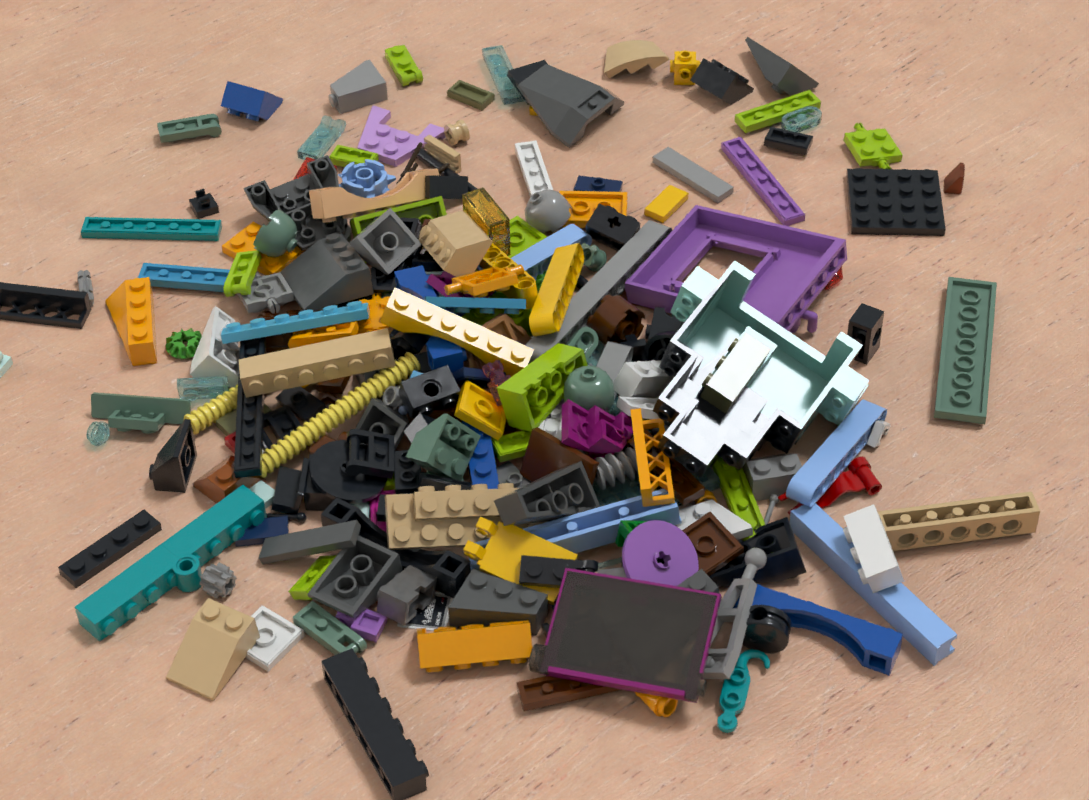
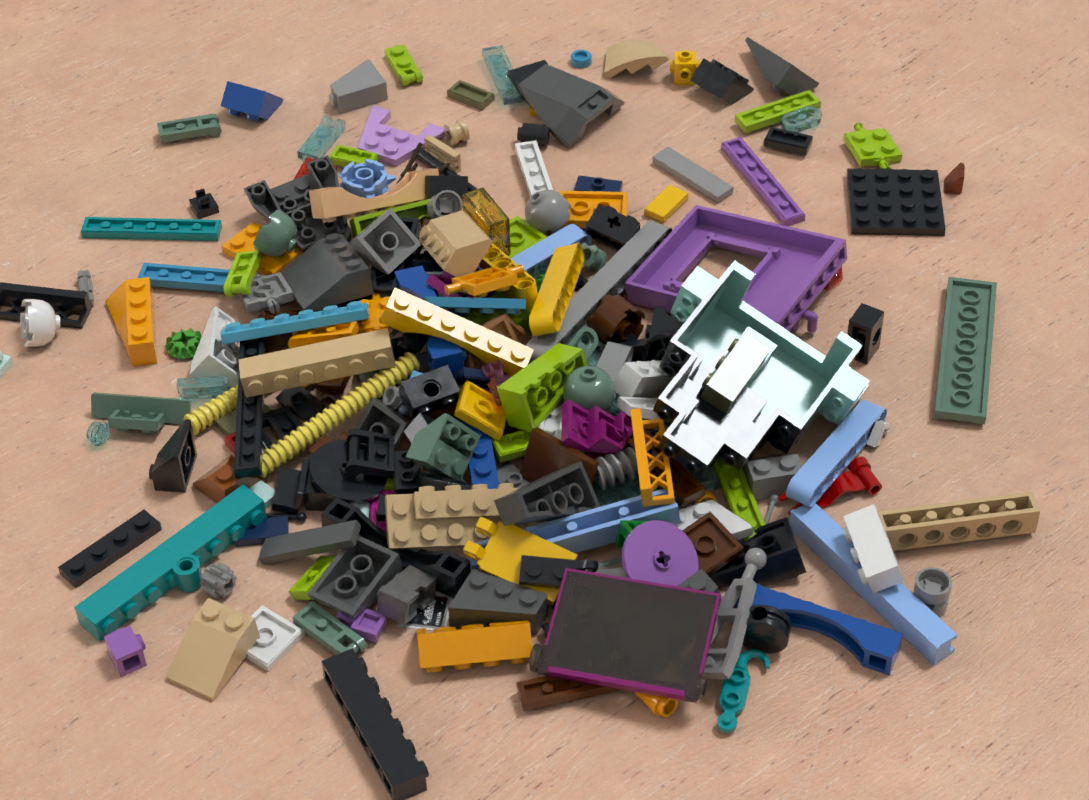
(38, 322): none -> white cylinder
(125, 650): none -> medium lavender brick
(444, 204): none -> light grey wheel
(533, 132): none -> black brick
(581, 59): none -> dark azure tile
(933, 589): none -> light grey wheel

